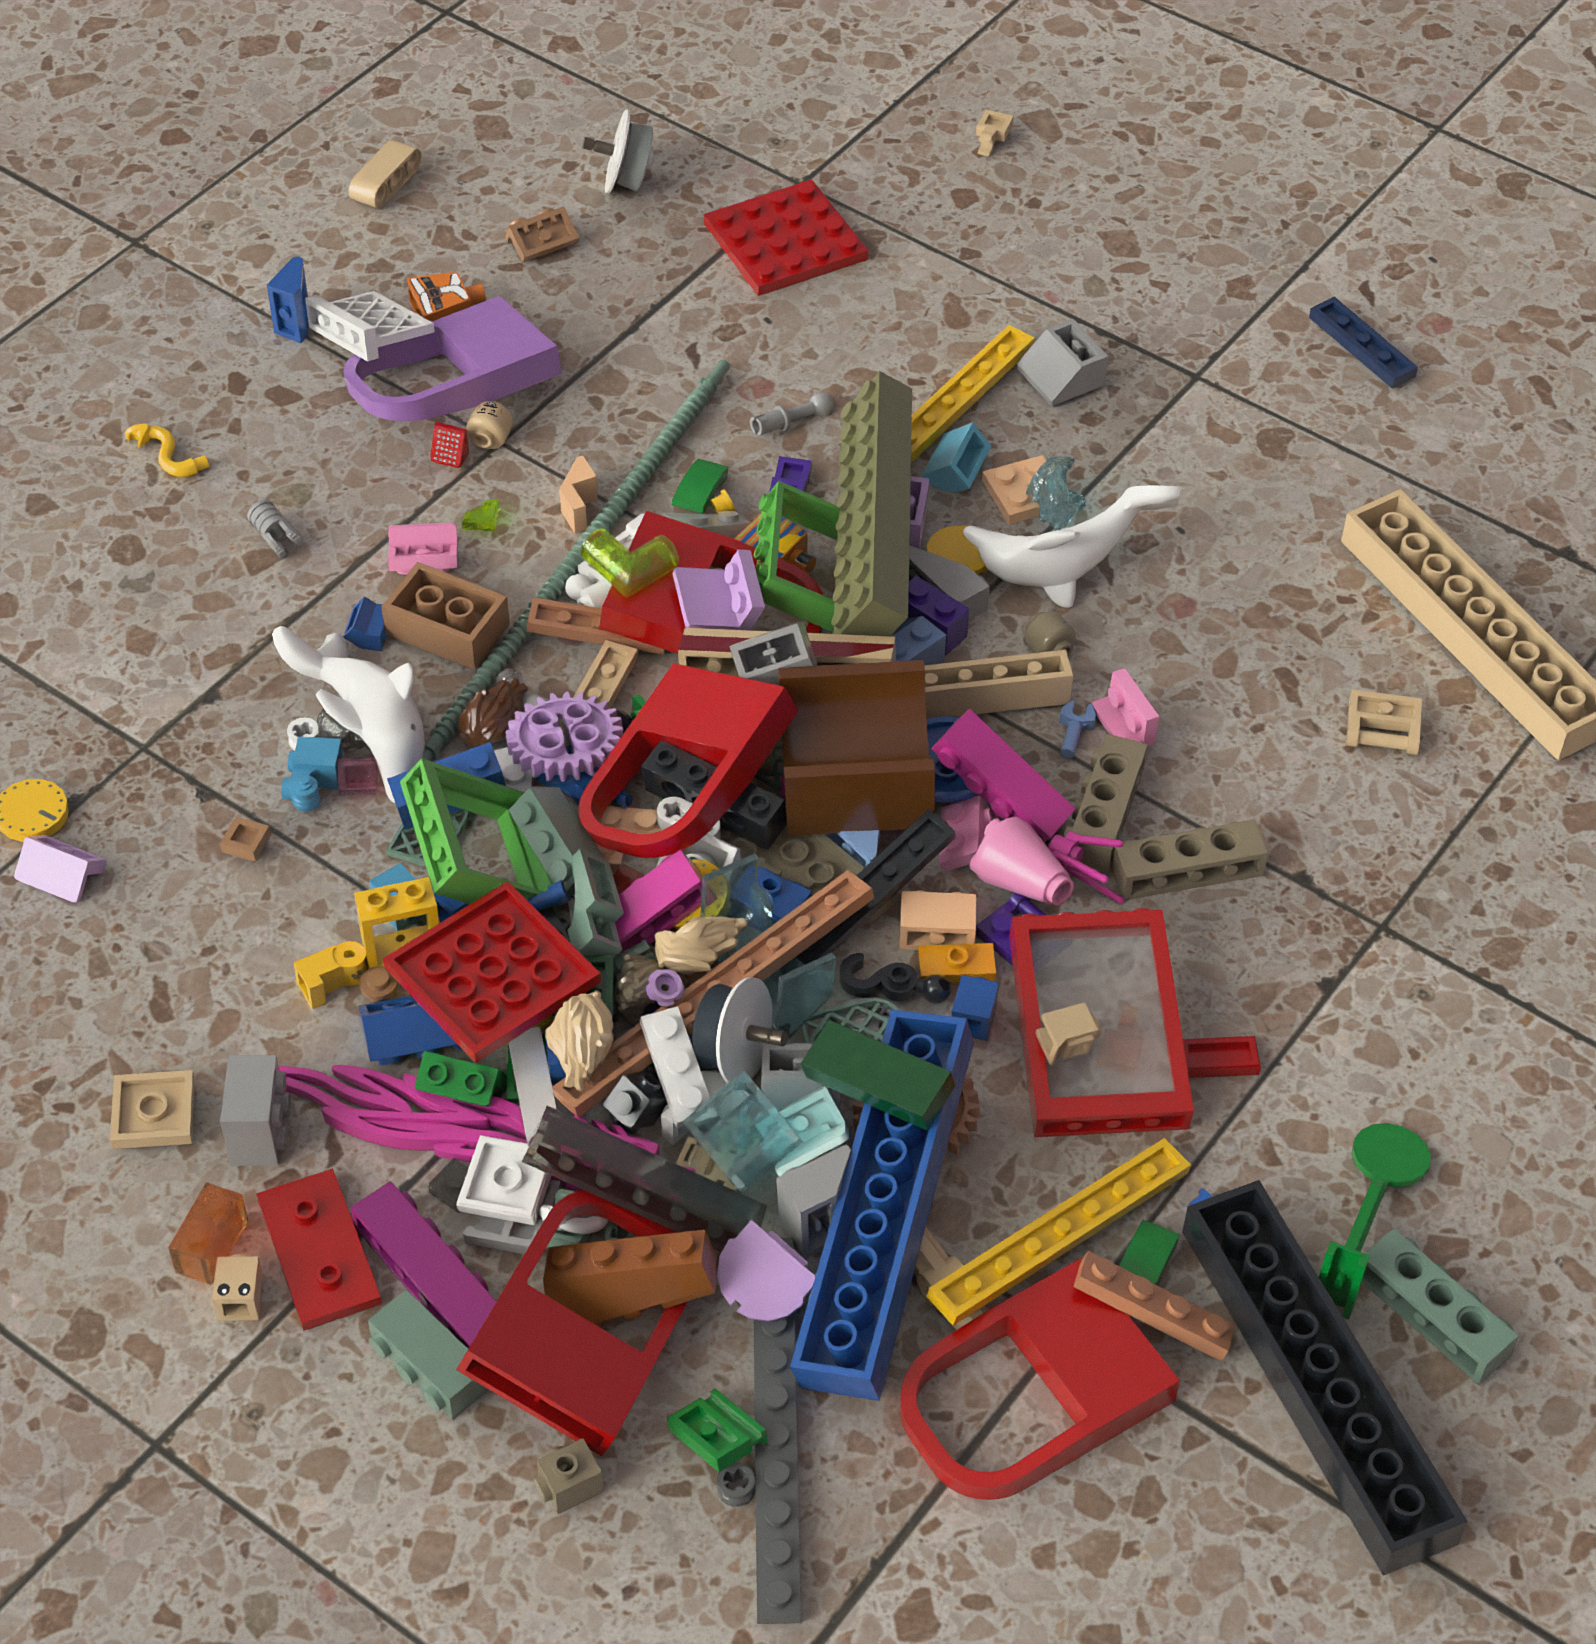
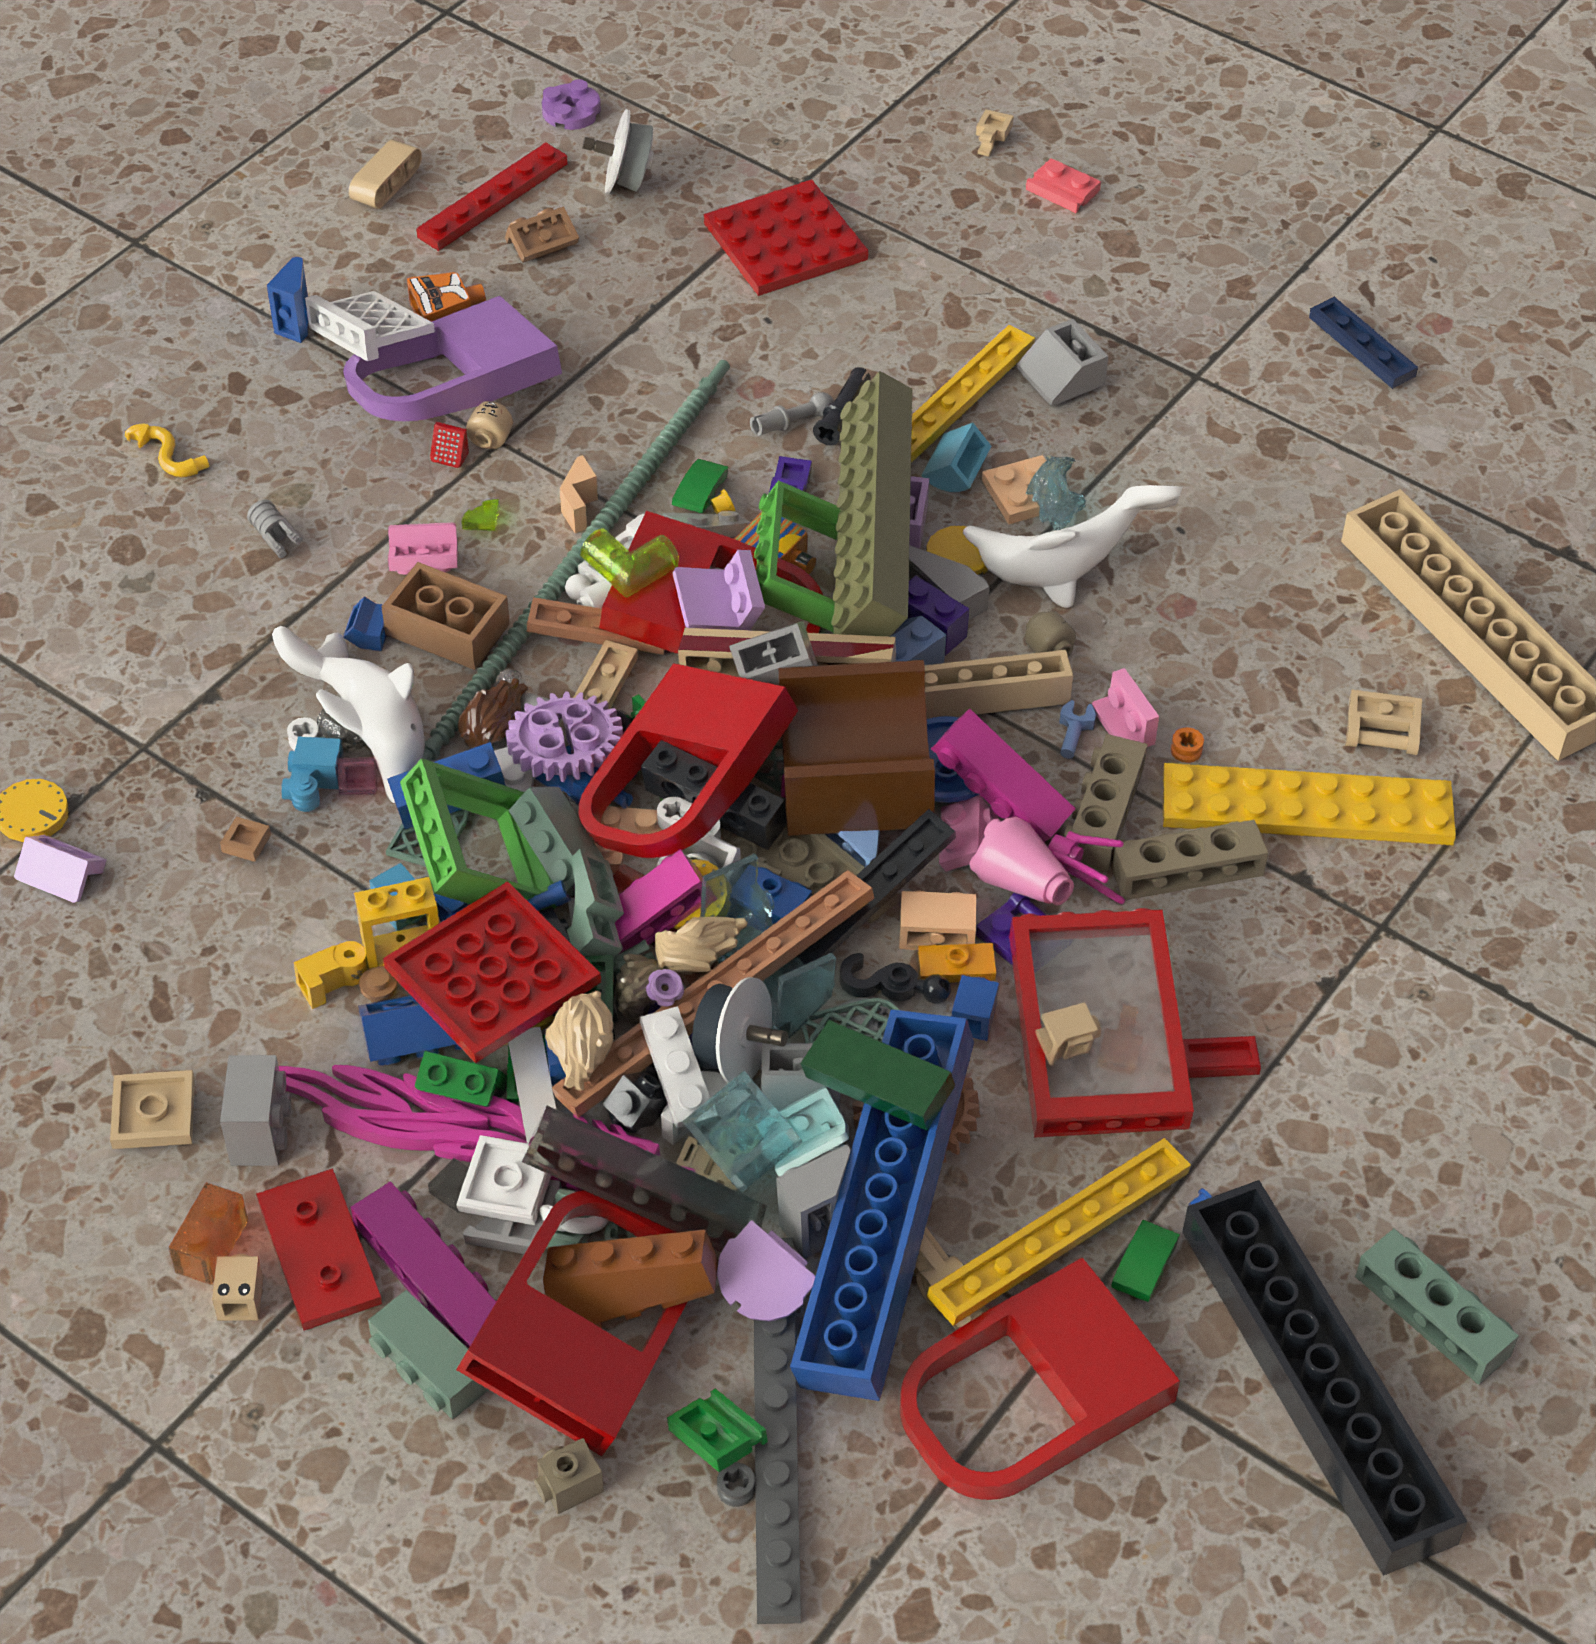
(491, 196): none -> red plate
(558, 103): none -> medium lavender plate
(829, 428): none -> black pin
(1063, 185): none -> coral plate
(1154, 1305): nougat plate -> none
(1187, 754): none -> orange bush
(1310, 803): none -> yellow plate
(1389, 1158): green piece -> none

